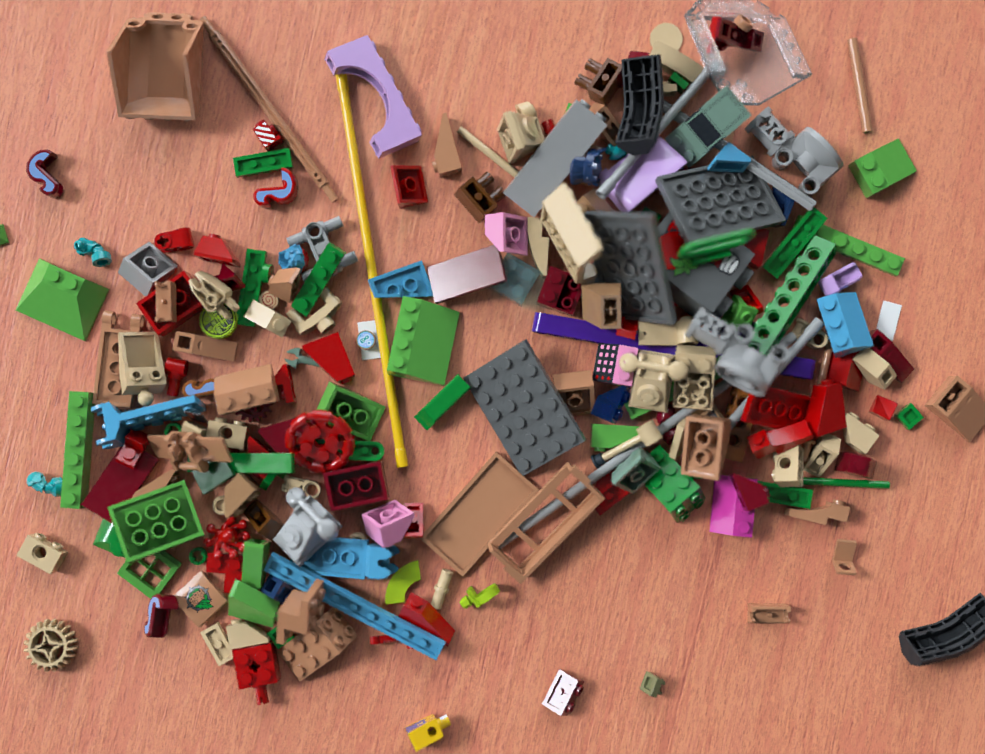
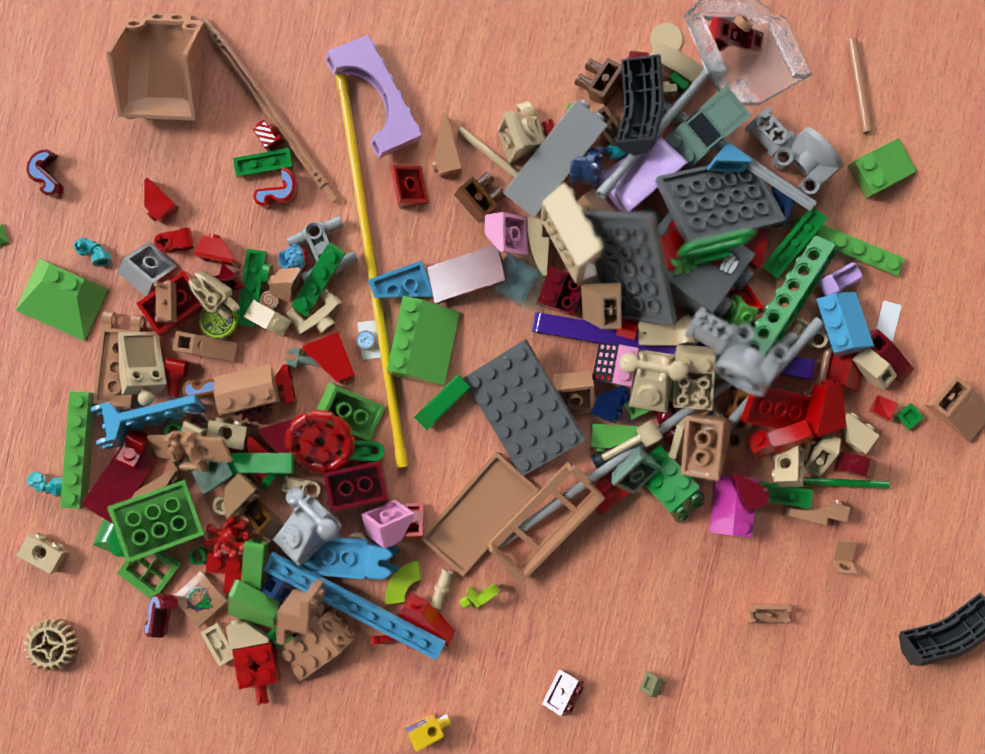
(157, 202): none -> red slope

